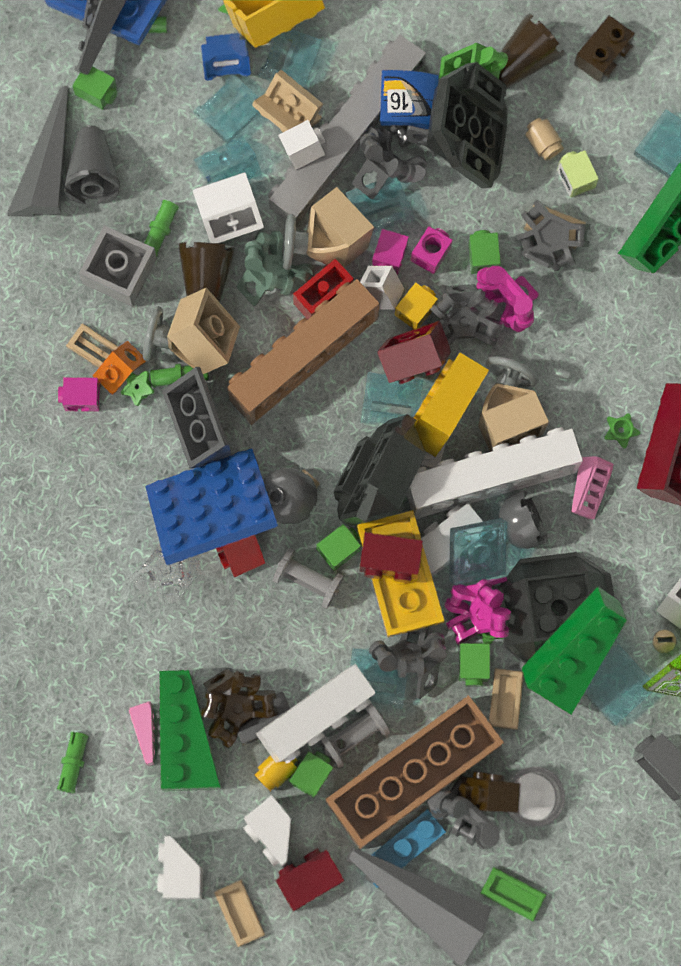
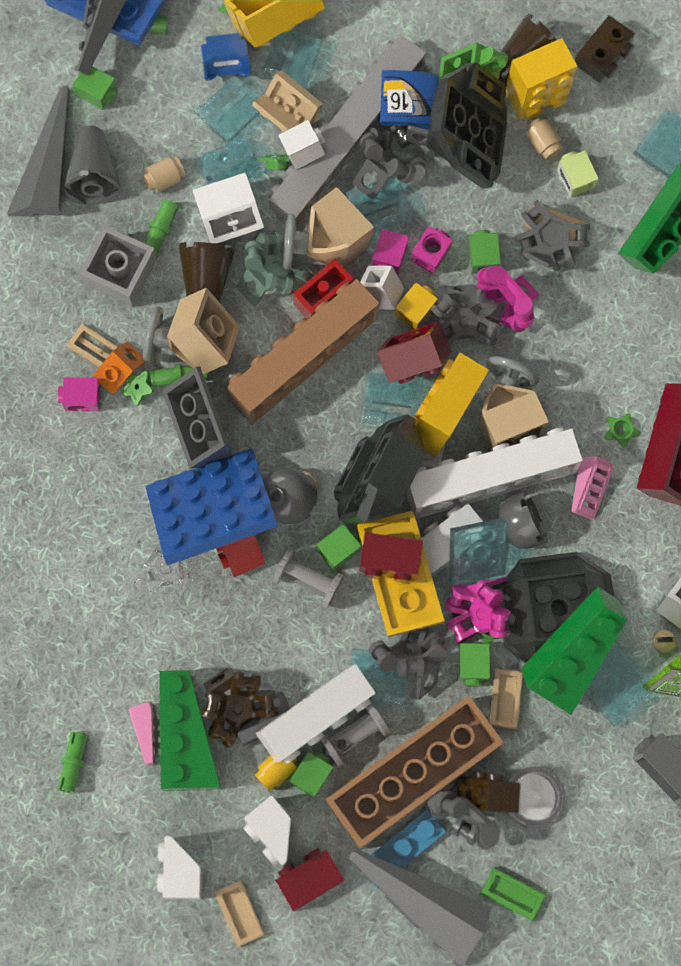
(164, 174): none -> tan brick
(276, 161): none -> bright green plate
(541, 79): none -> yellow piece

